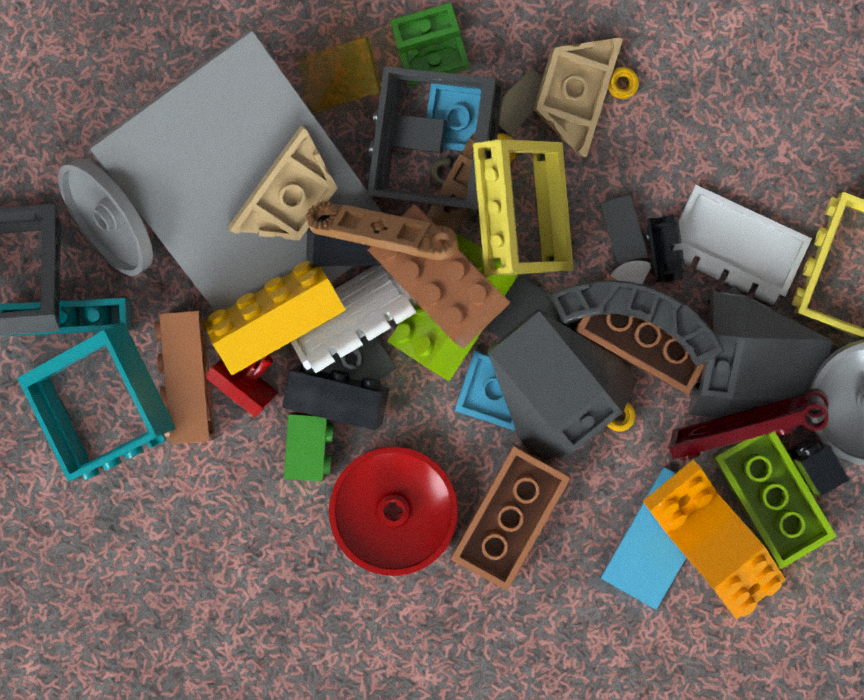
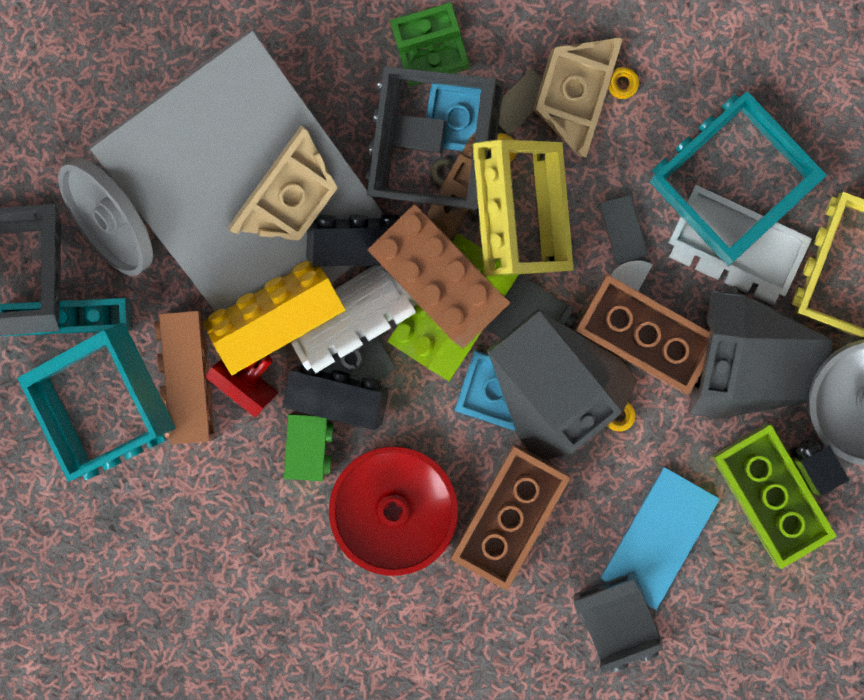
(339, 74): clear yellow piece -> none
(402, 233): medium nougat piece -> none
(619, 622): none -> dark grey panel
(642, 303): dark grey tile -> none
(665, 263): black hinge -> none
(715, 540): light orange bracket -> none
(774, 417): dark red hinge -> none
(779, 139): none -> teal window

